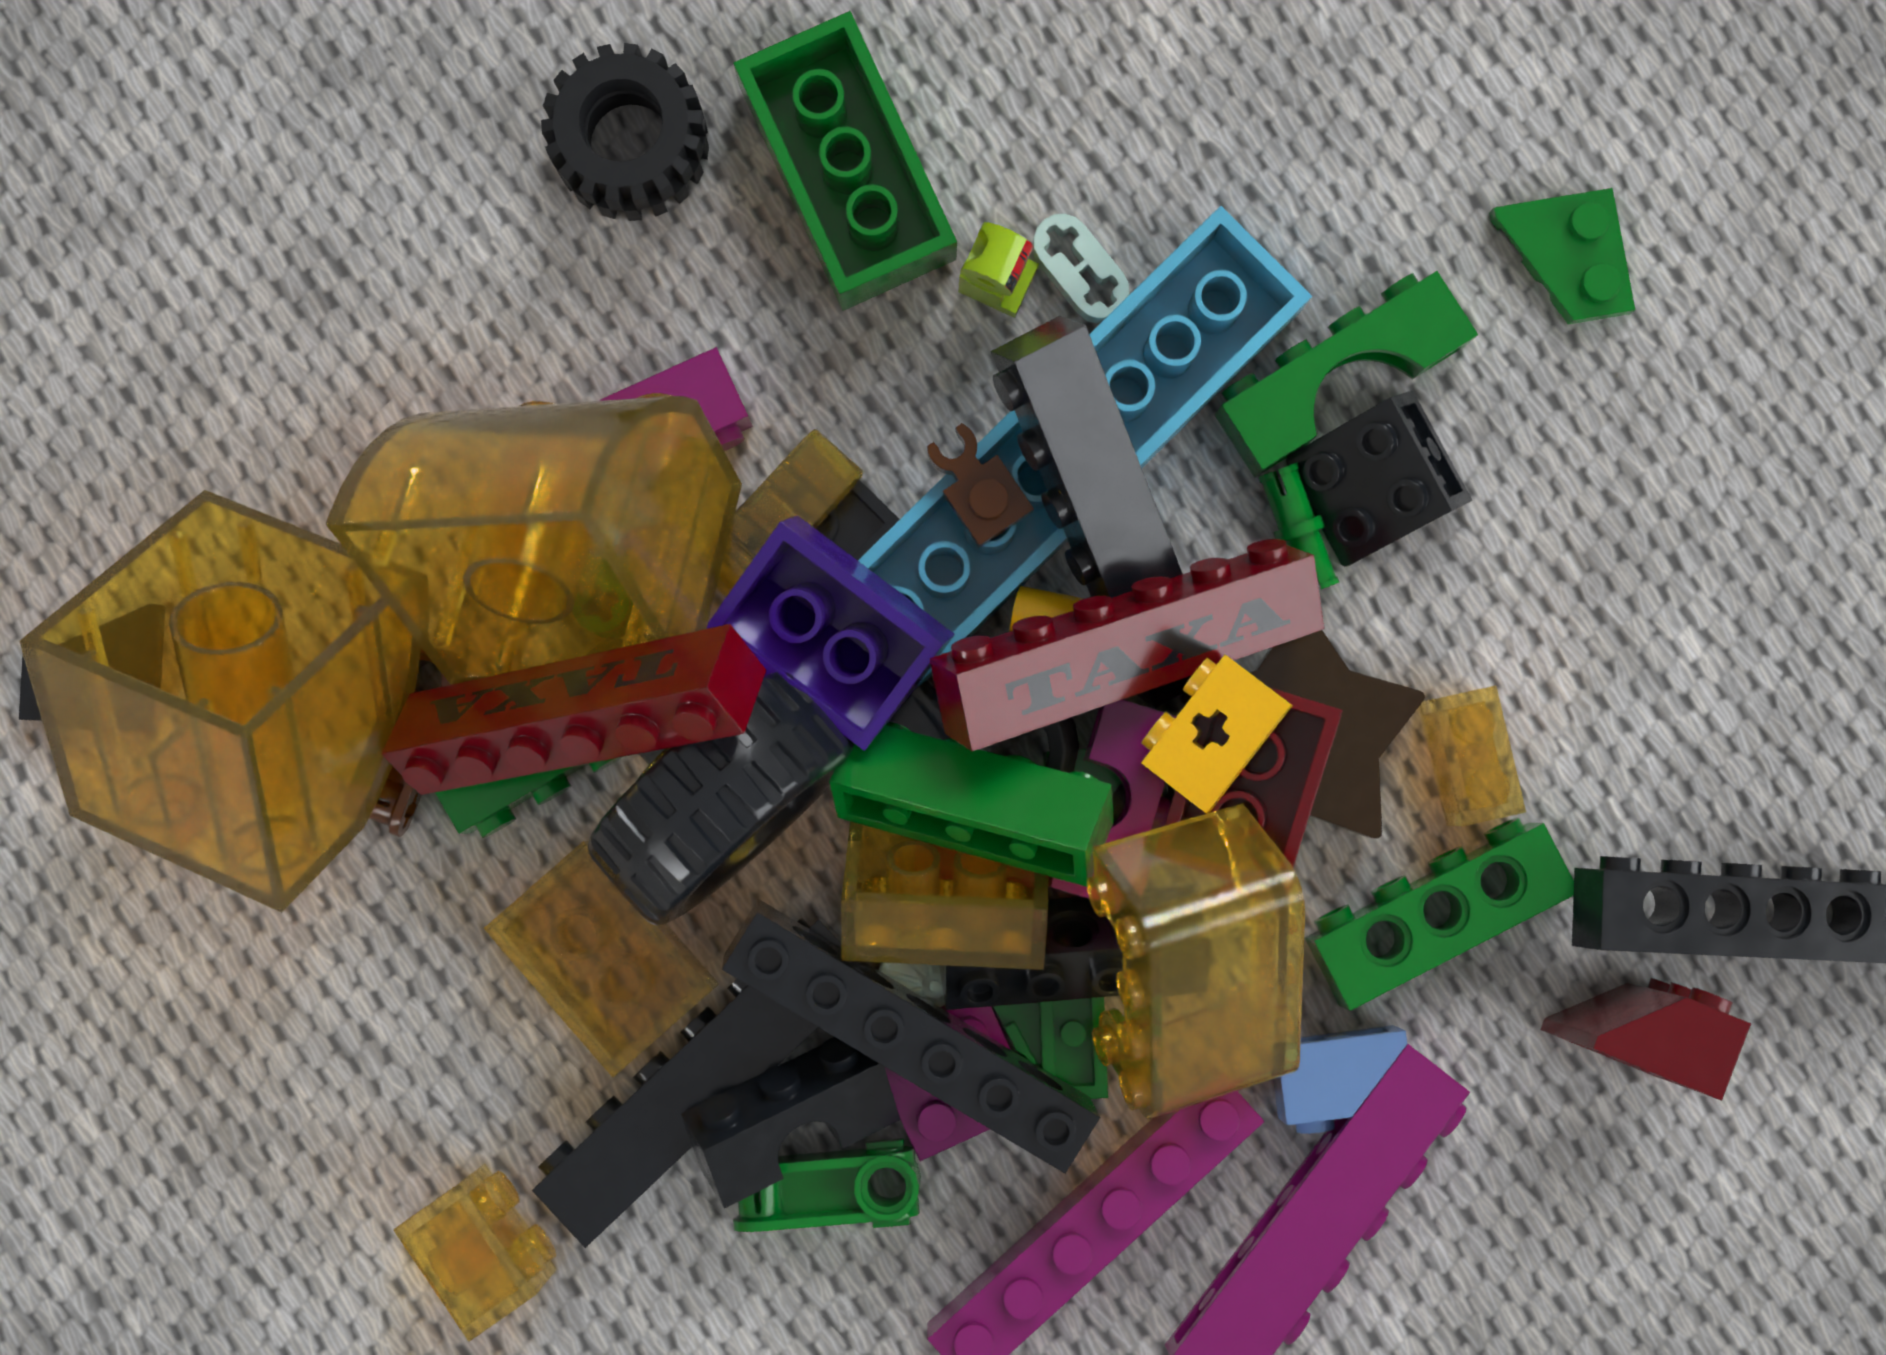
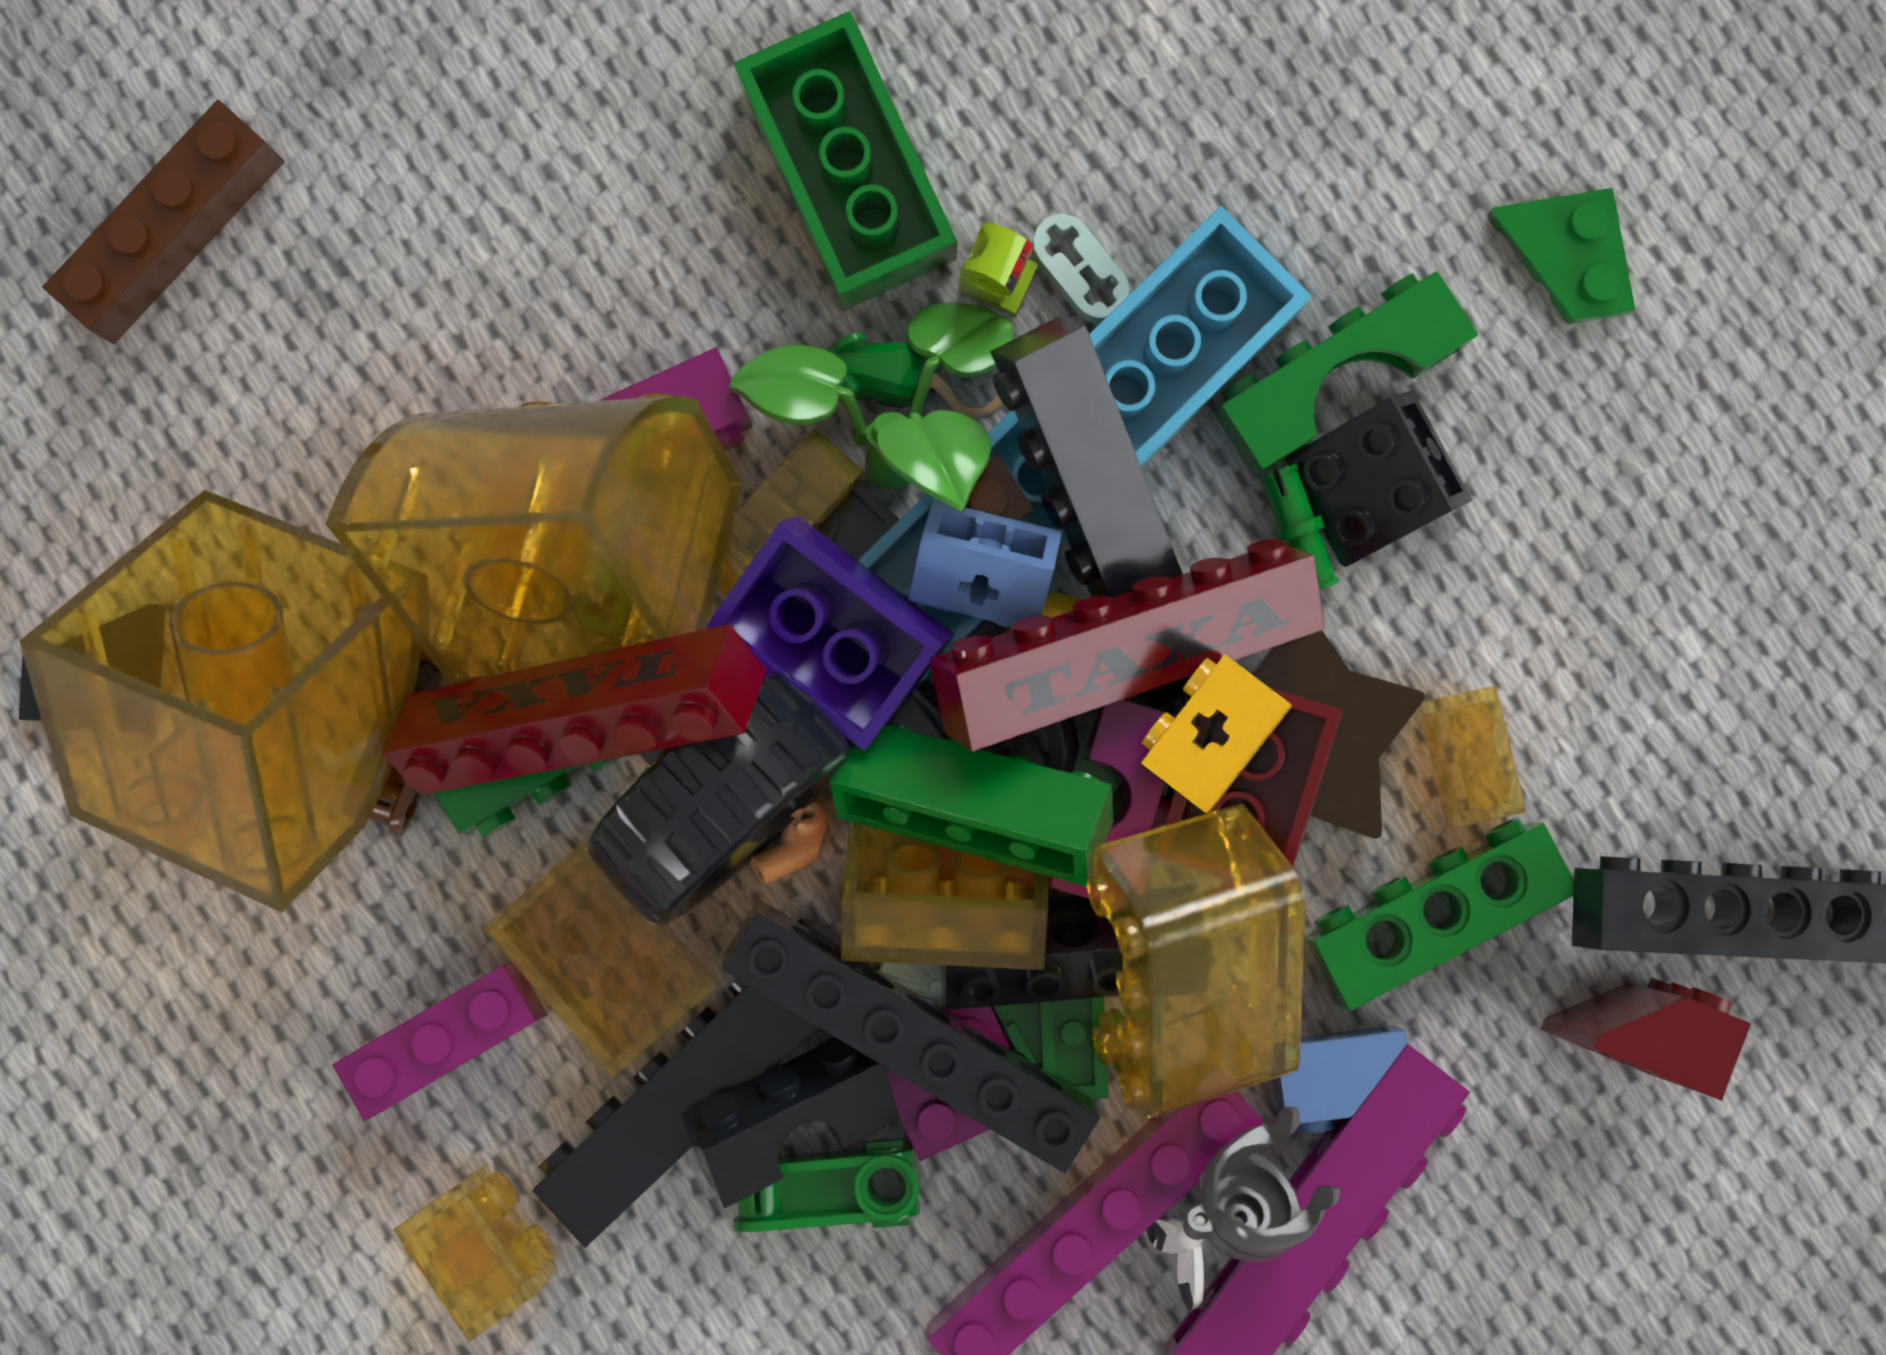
(163, 223): none -> reddish brown brick
(439, 1040): none -> magenta arch
(617, 82): black tyre -> none
(797, 846): none -> light nougat arm
(892, 373): none -> green animal
(934, 453): none -> bright green plant
(984, 565): none -> medium blue brick
(1247, 1187): none -> dark grey hair

